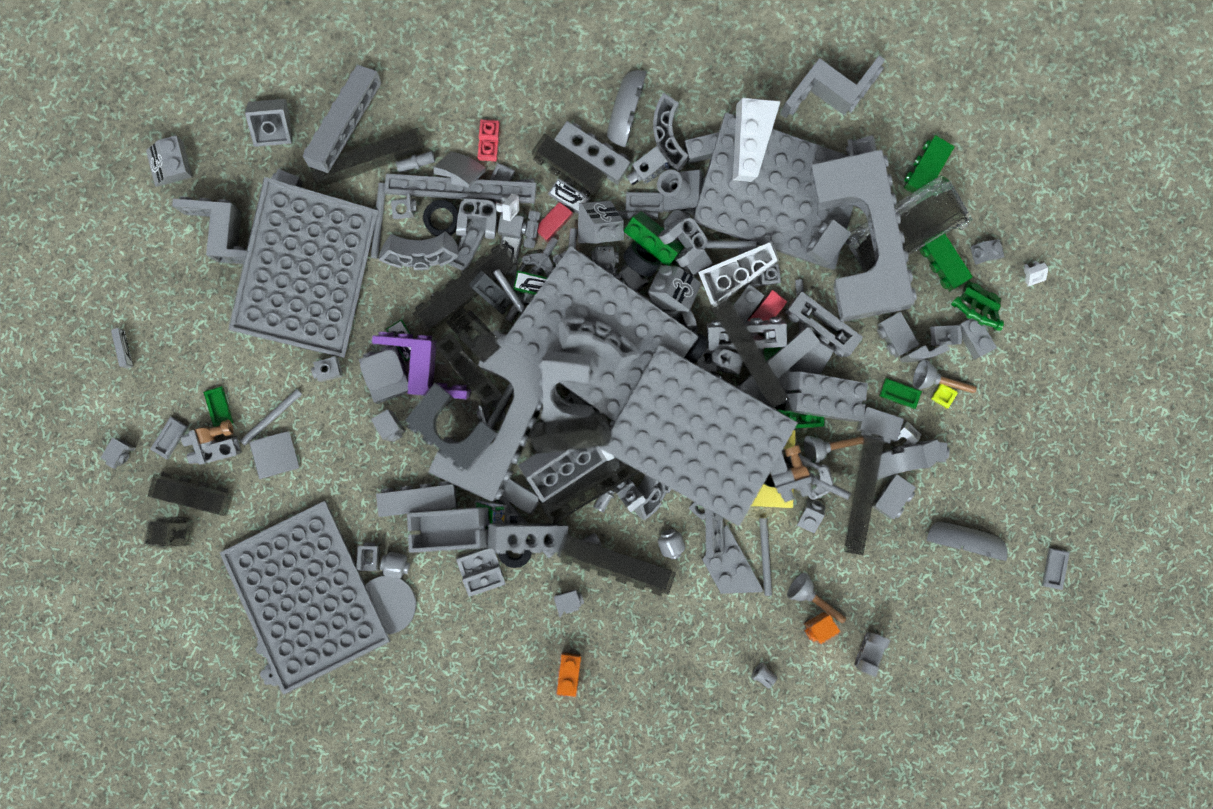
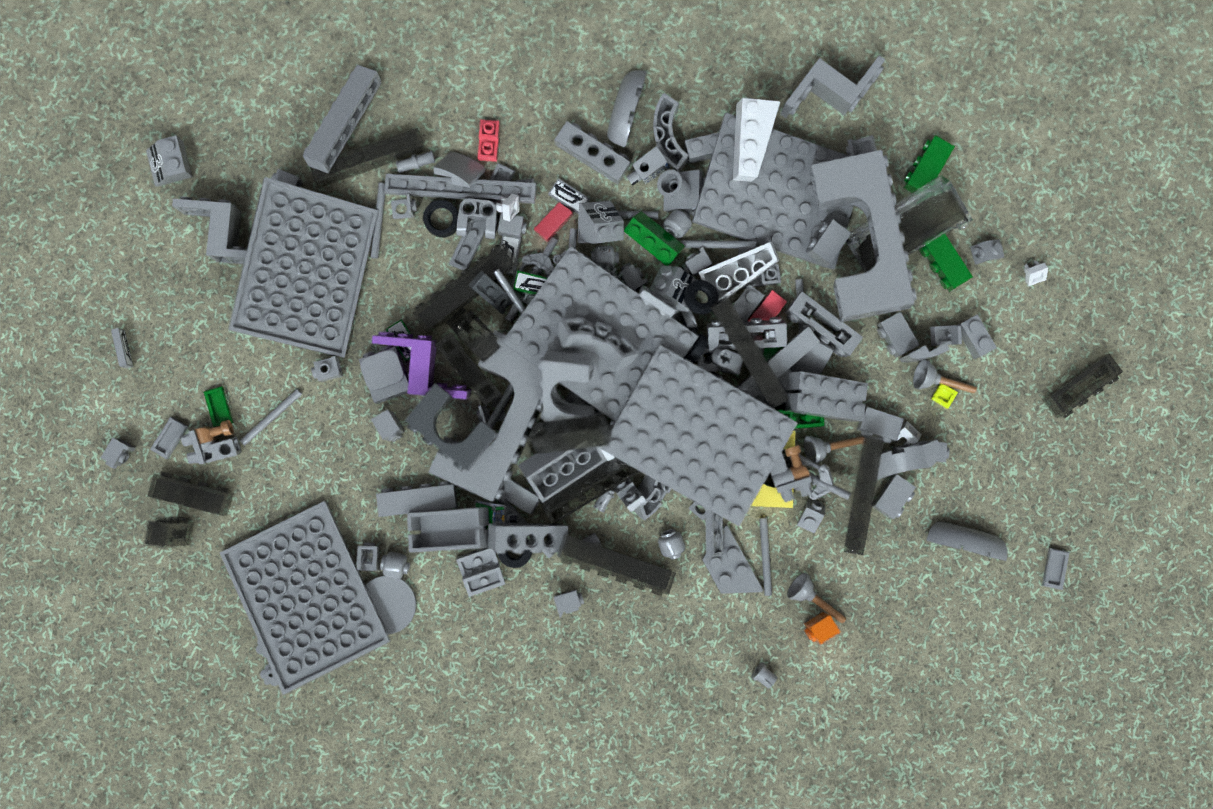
(269, 122): light grey slope -> none
(274, 455): light grey slope -> none
(419, 253): light grey brick -> none
(531, 229): light grey axle -> none
(568, 674): orange brick -> none
(569, 166): clear smoke brick -> none
(641, 260): black tyre -> none
(644, 201): light grey tile -> none
(651, 297): none -> light grey plate
(687, 239): light grey piece -> none
(693, 304): none -> black tyre
(871, 653): light grey piece -> none
(900, 393): green tile -> none
(982, 299): green plate -> none
(1108, 369): none -> clear smoke brick

